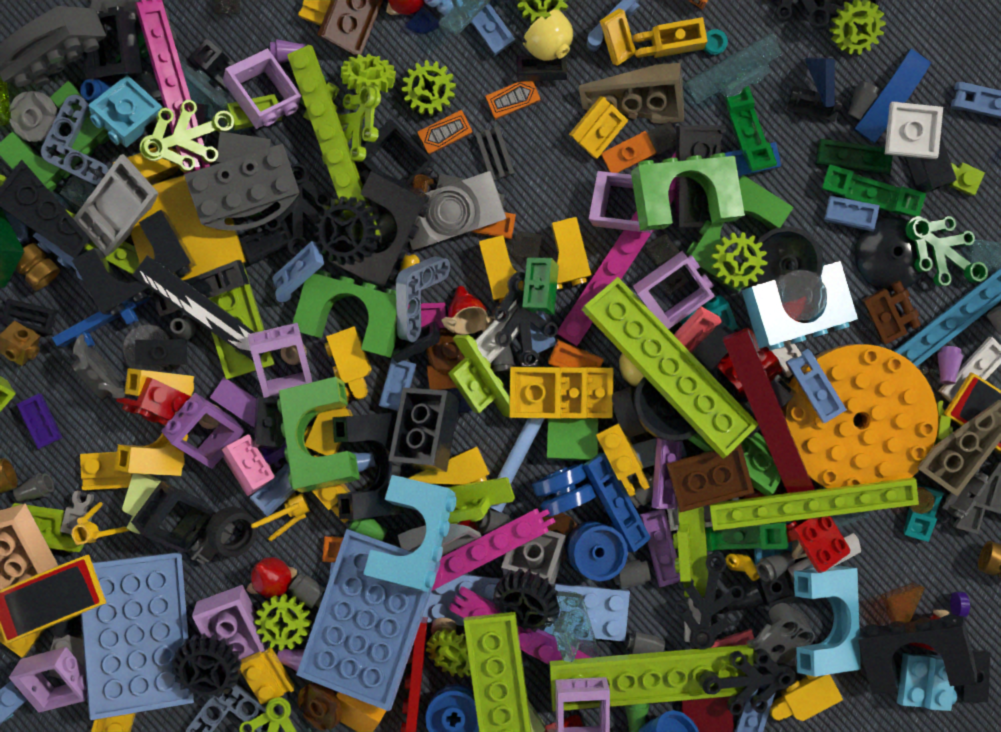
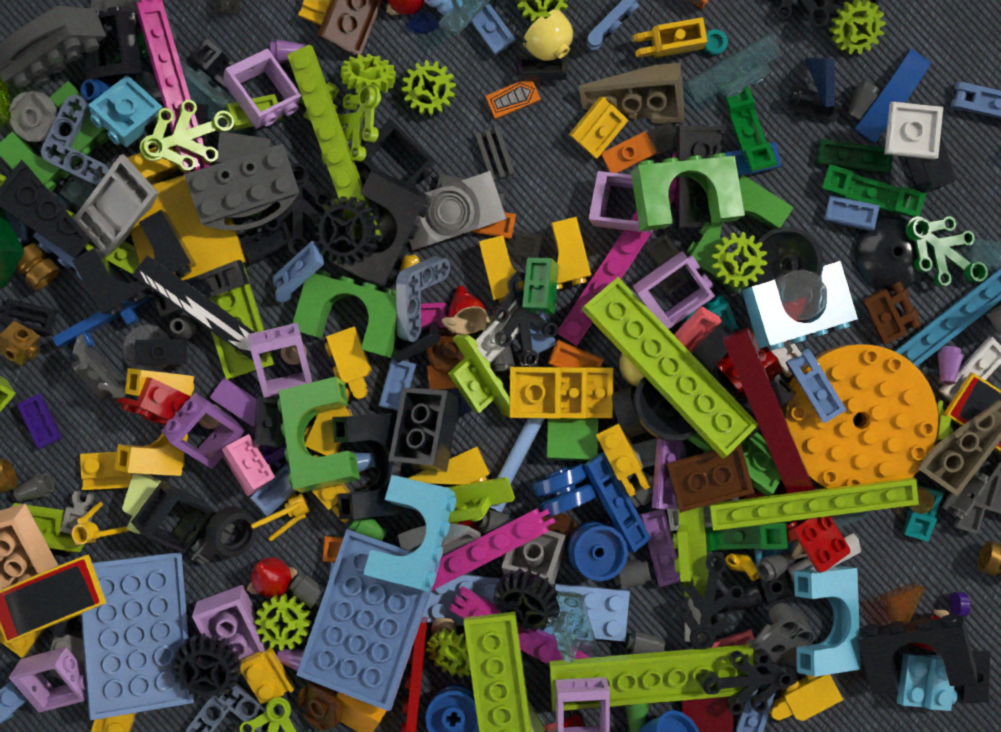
(423, 182): clear orange hand -> none
(445, 132): tile -> none
(618, 36): yellow tile -> none
(967, 178): lime plate -> none

